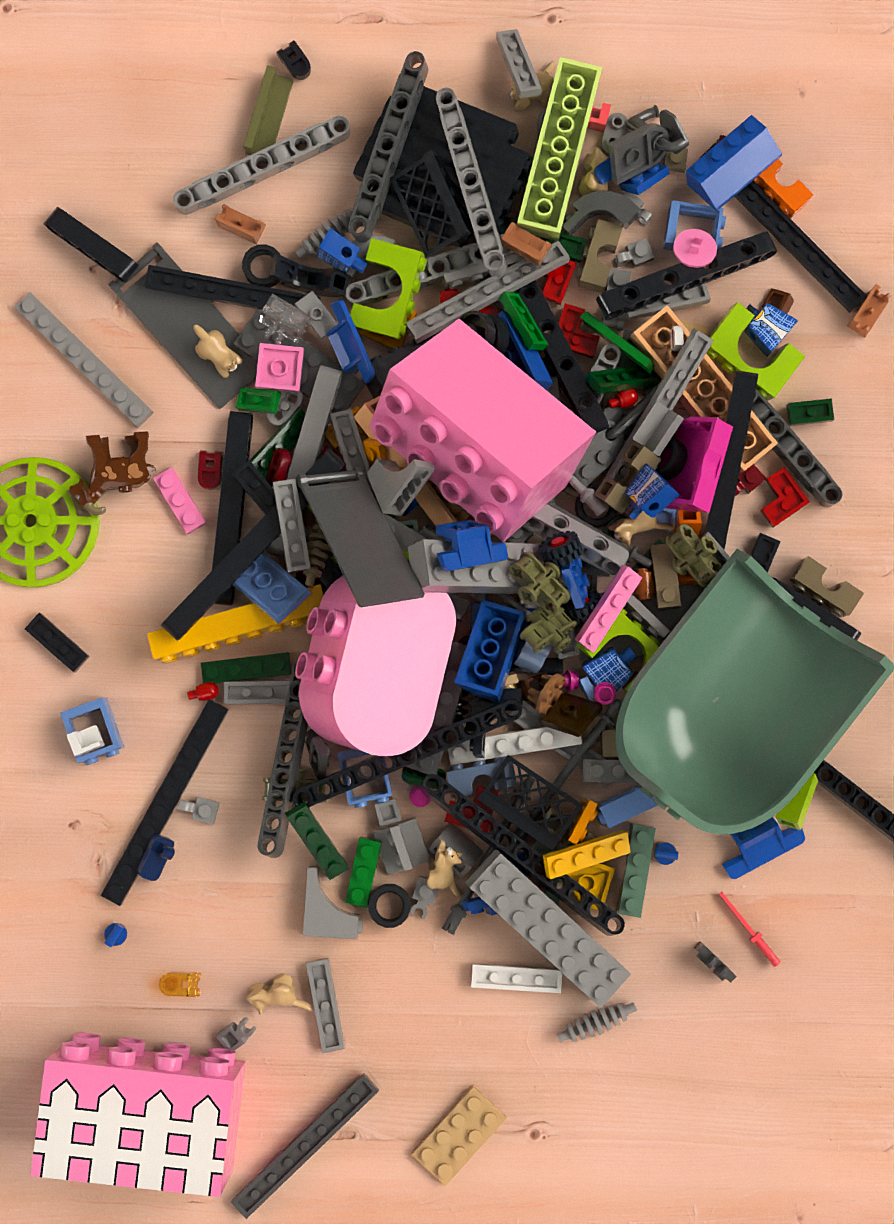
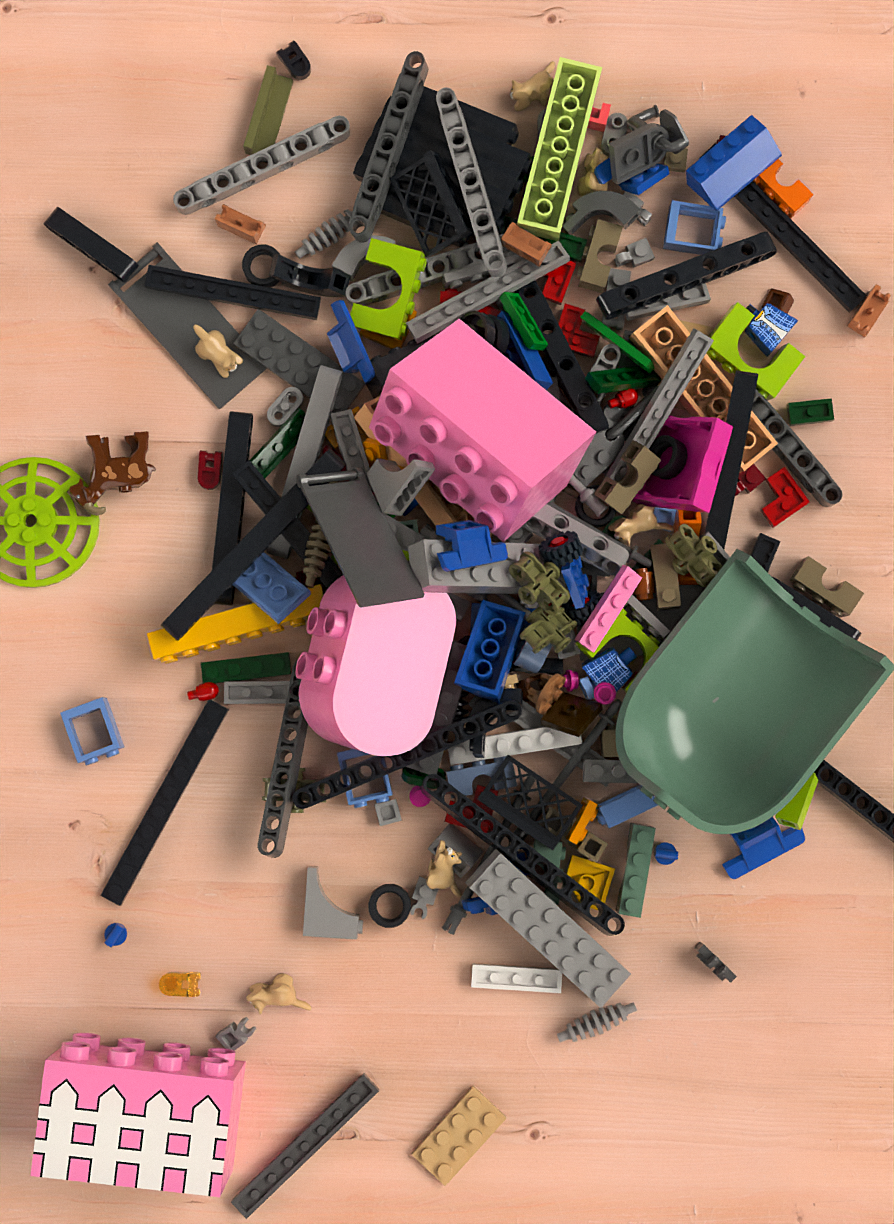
(57, 642): black plate -> none
(84, 359): light grey plate -> none
(85, 740): white panel -> none
(155, 857): dark blue piece -> none
(179, 500): bright pink plate -> none
(203, 810): light grey plate -> none
(258, 400): green plate -> none
(278, 466): dark red plate -> none
(279, 367): bright pink plate -> none
(284, 319): clear brick -> none
(291, 525): light grey plate -> none
(316, 840): dark green plate -> none
(318, 753): dark grey hinge -> none
(320, 318): light grey plate -> none
(325, 1005): light grey plate -> none
(334, 247): blue torso -> none
(363, 871): green plate -> none
(402, 846): light grey bracket -> none
(518, 63): light grey plate -> none
(586, 854): yellow plate -> none
(649, 493): blue torso -> none
(657, 427): light grey panel -> none
(677, 338): white tile -> none
(695, 248): bright pink piece -> none
(756, 937): coral sword -> none

